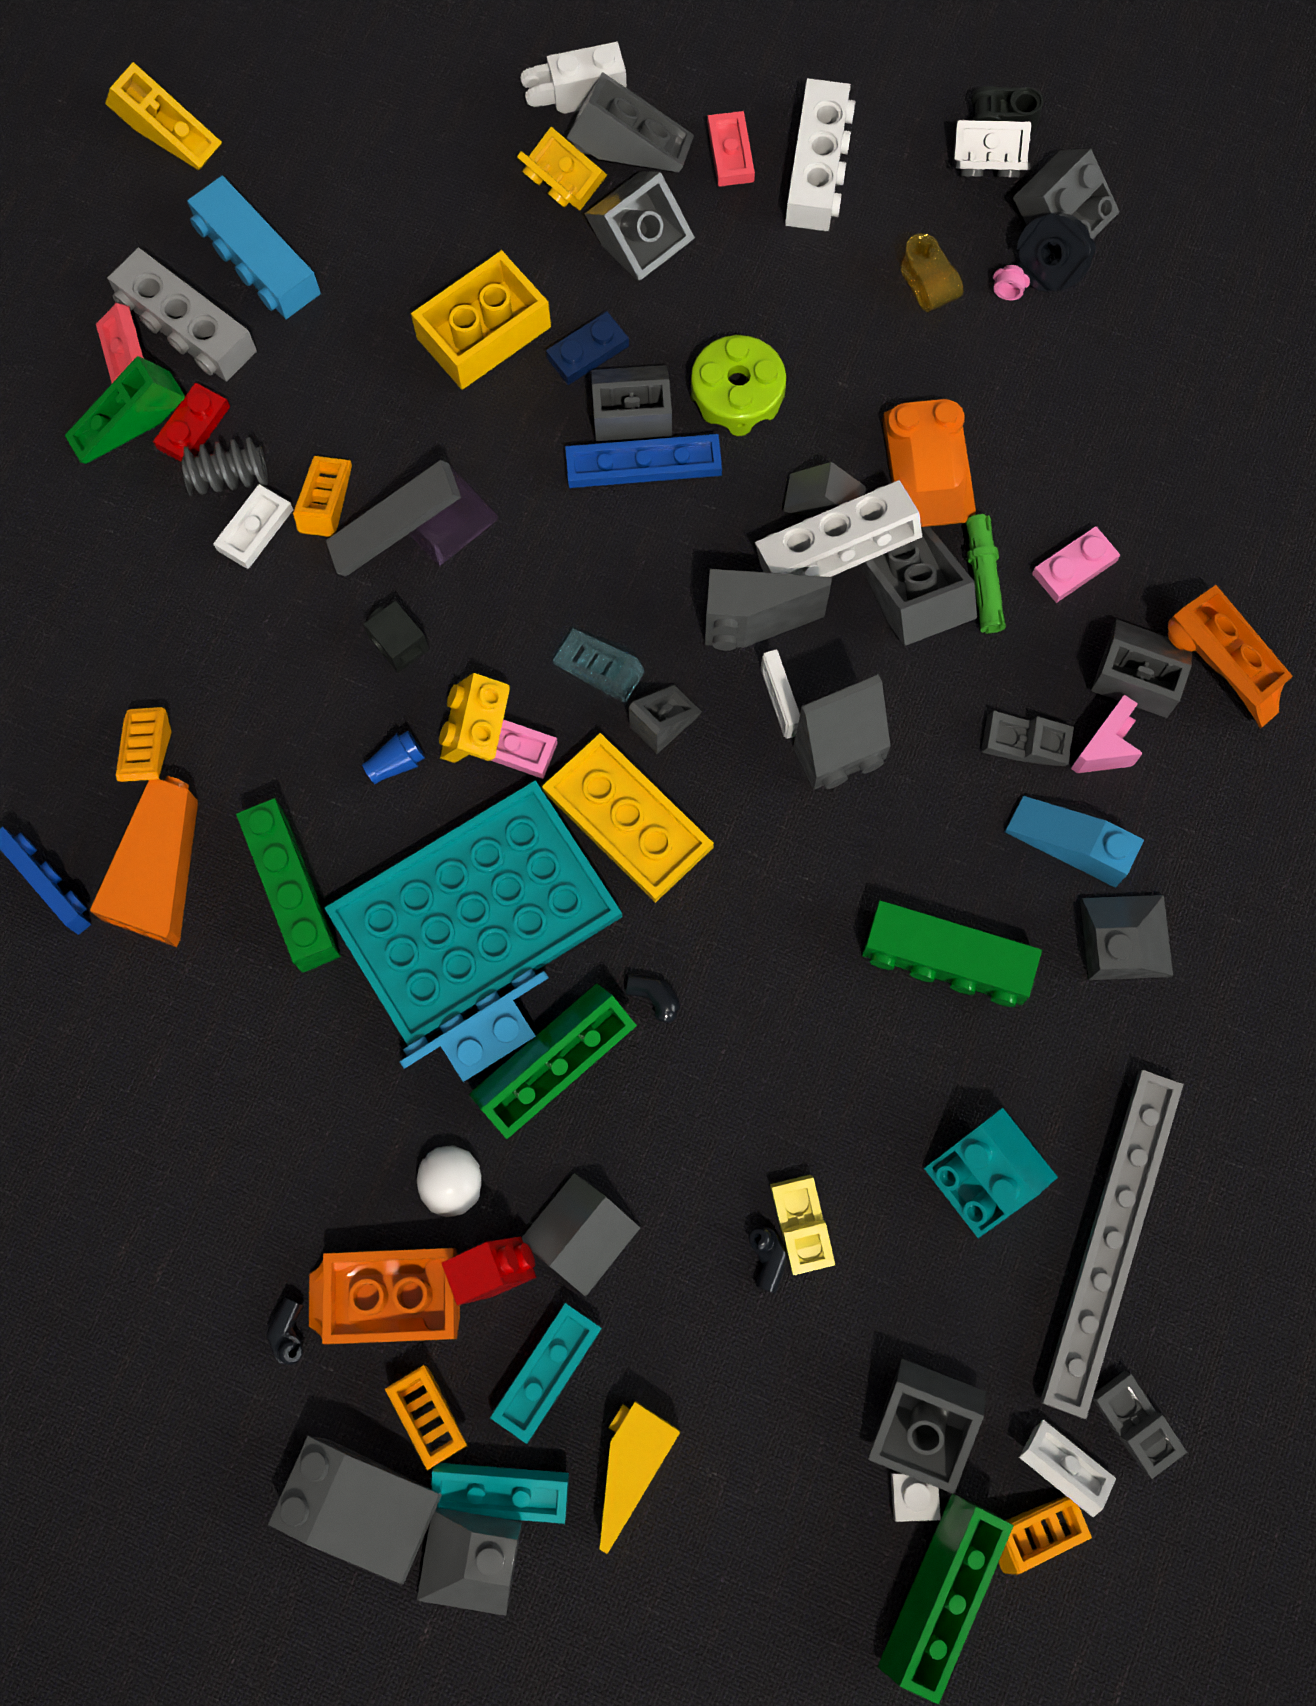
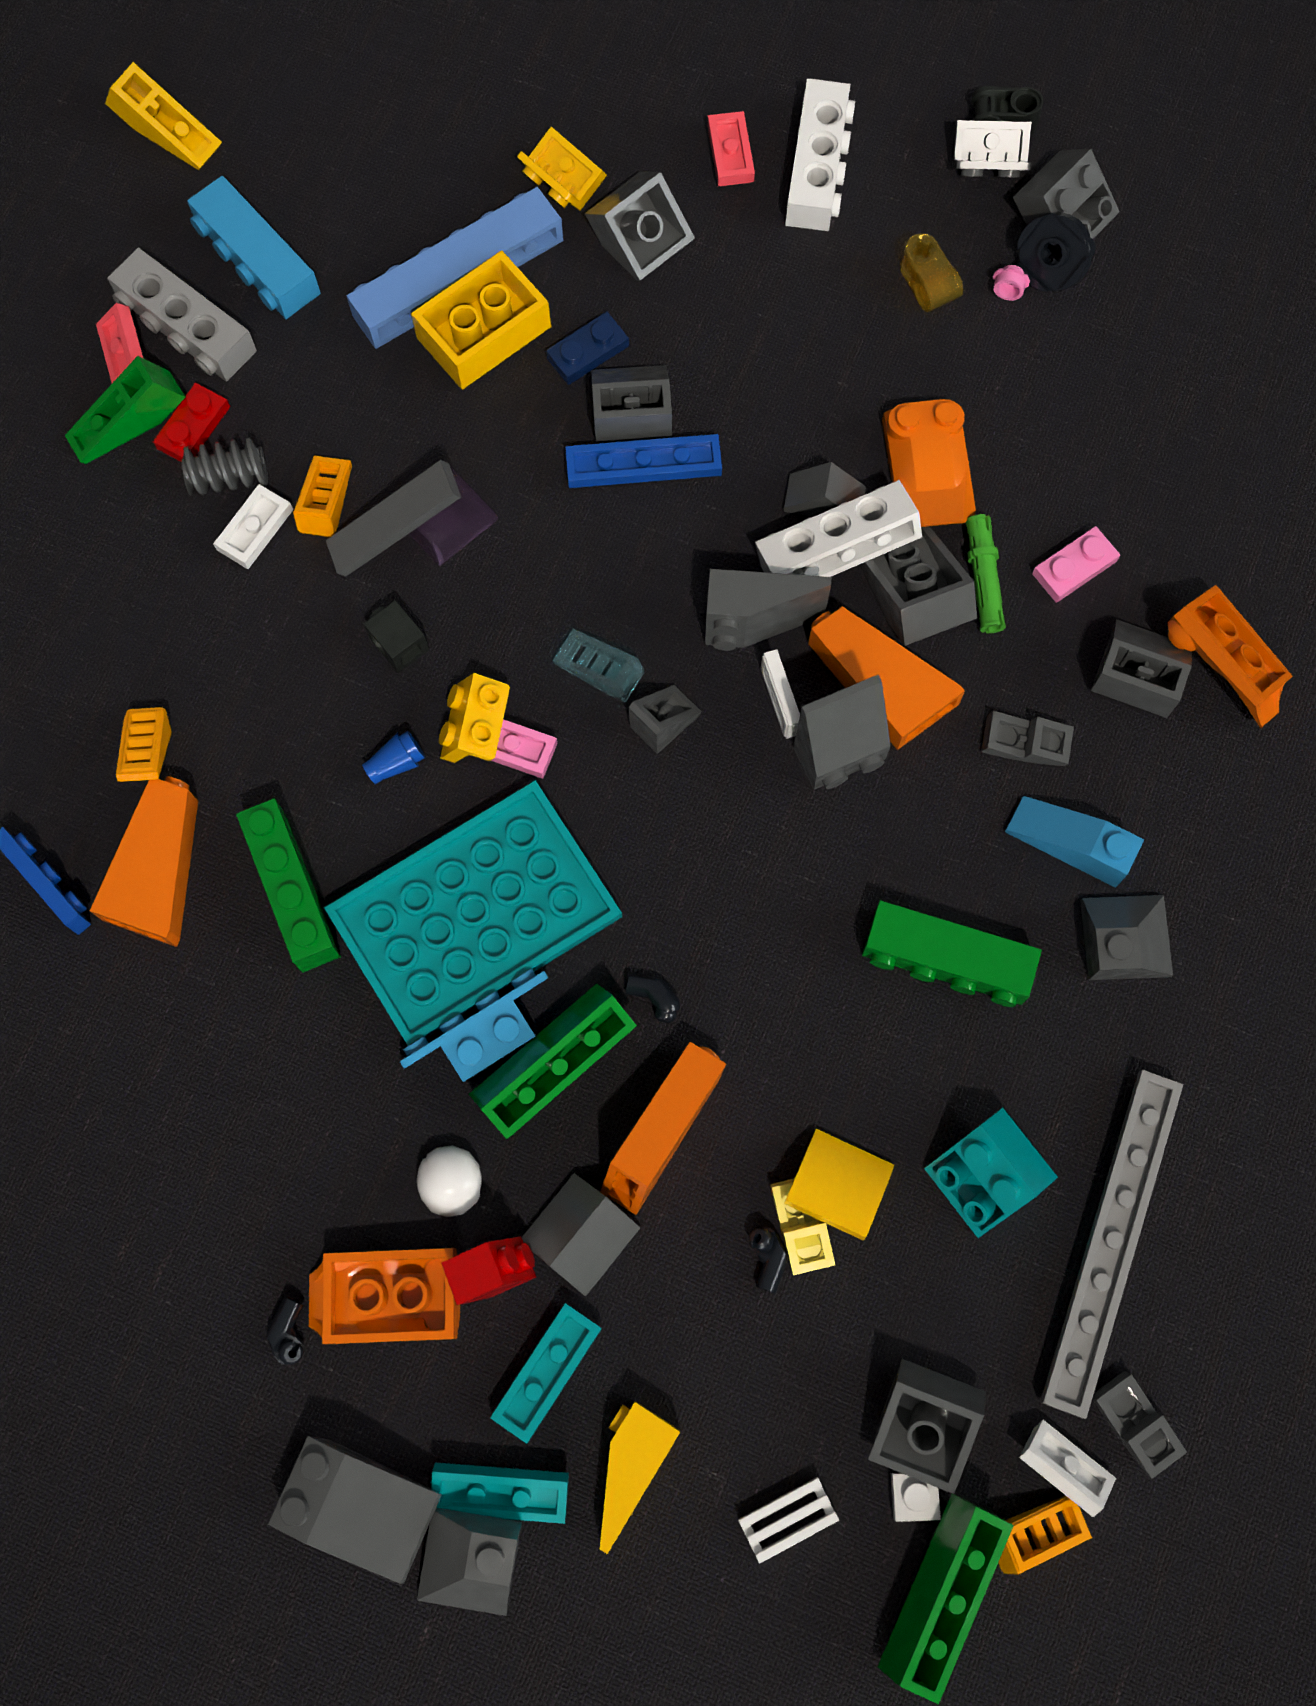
(407, 1385): light orange slope -> none
(519, 229): none -> medium blue brick
(571, 76): white hinge -> none
(627, 129): dark grey slope -> none
(628, 817): yellow plate -> none
(662, 1127): none -> orange slope
(738, 405): lime plate -> none
(797, 1536): none -> white tile
(839, 1184): none -> yellow slope
(912, 689): none -> orange slope
(1107, 747): bright pink slope -> none

